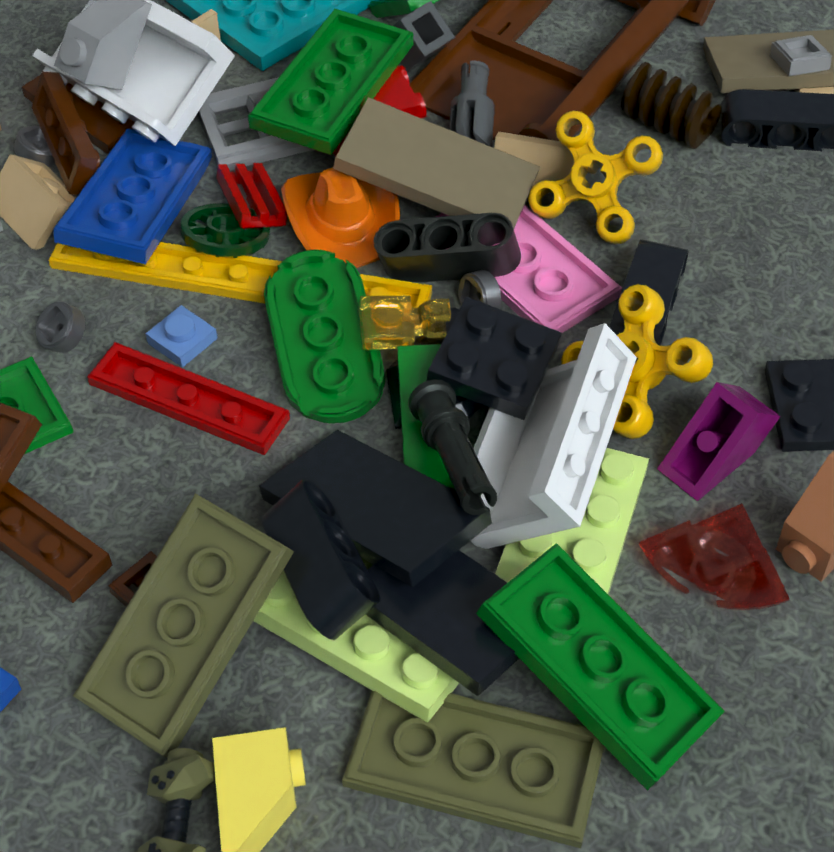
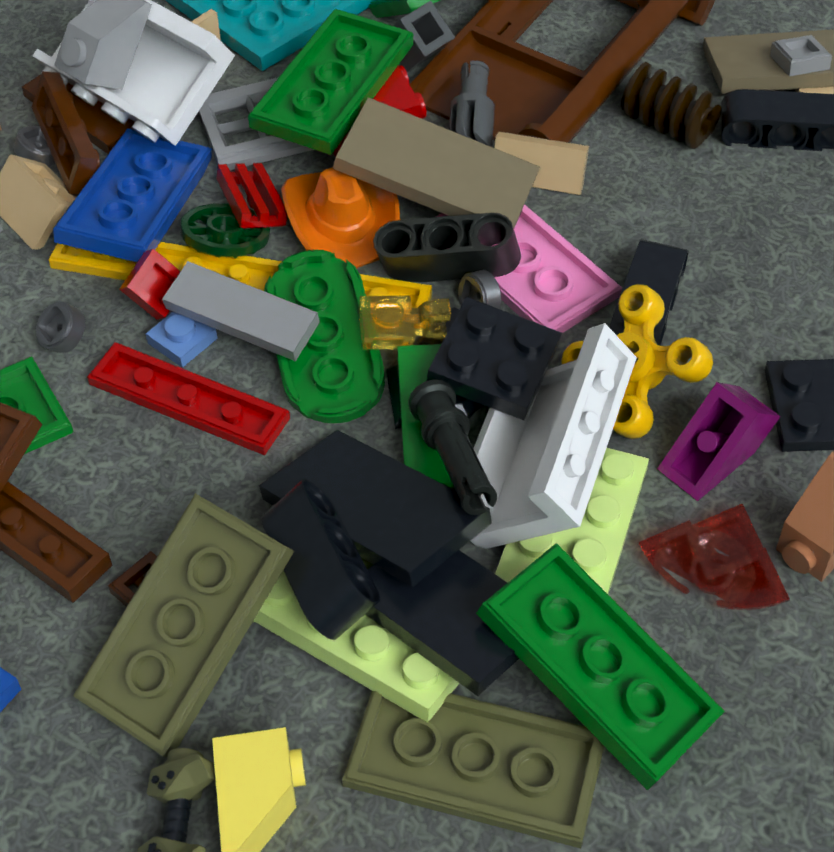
(150, 283): none -> red tile
(241, 310): none -> light grey tile
(589, 160): yellow gear -> none

